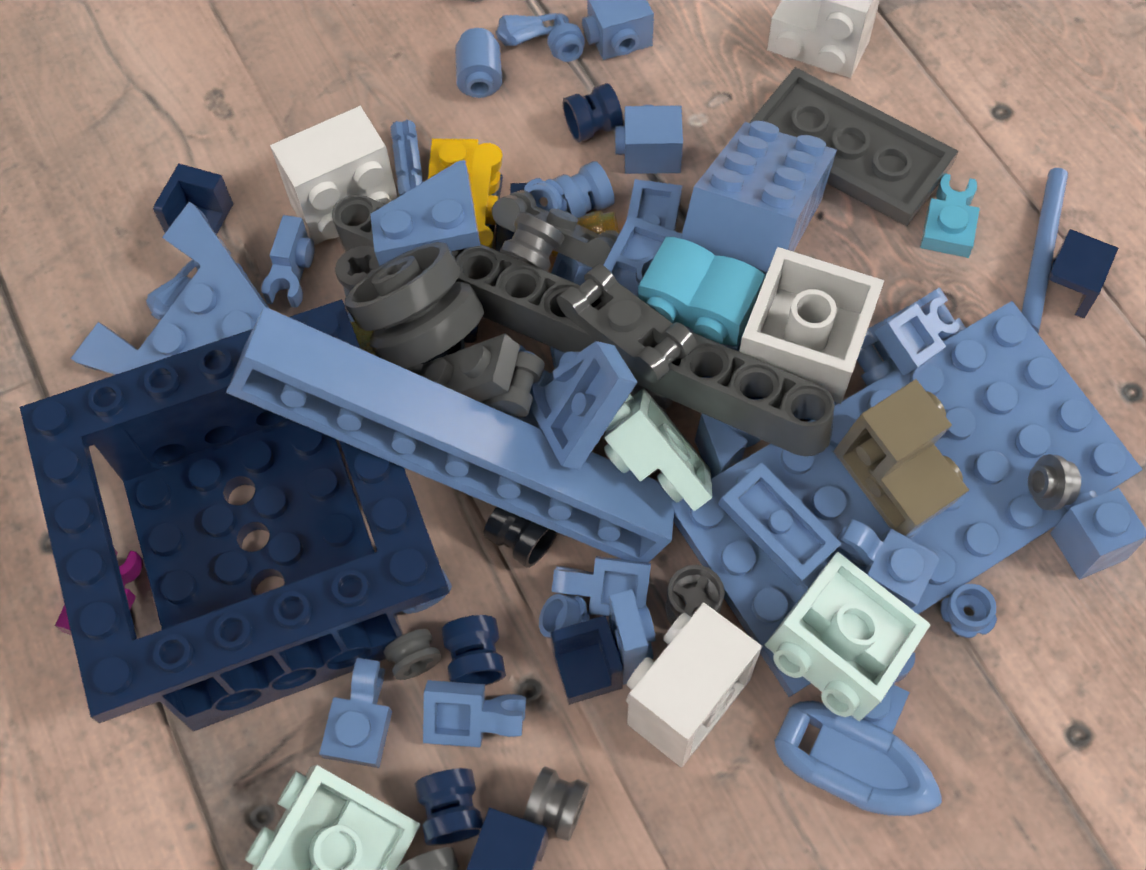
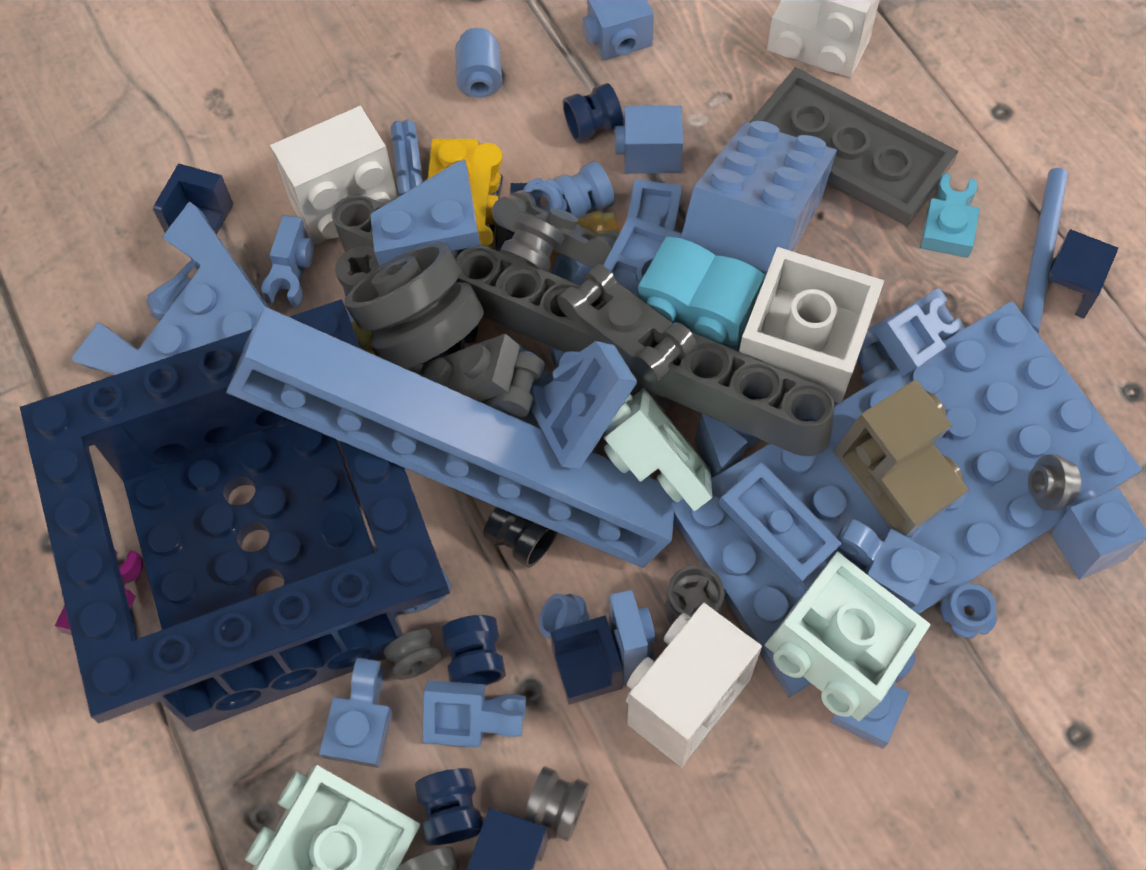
(564, 38): medium blue piece -> none
(608, 578): medium blue plate -> none
(857, 762): medium blue piece -> none

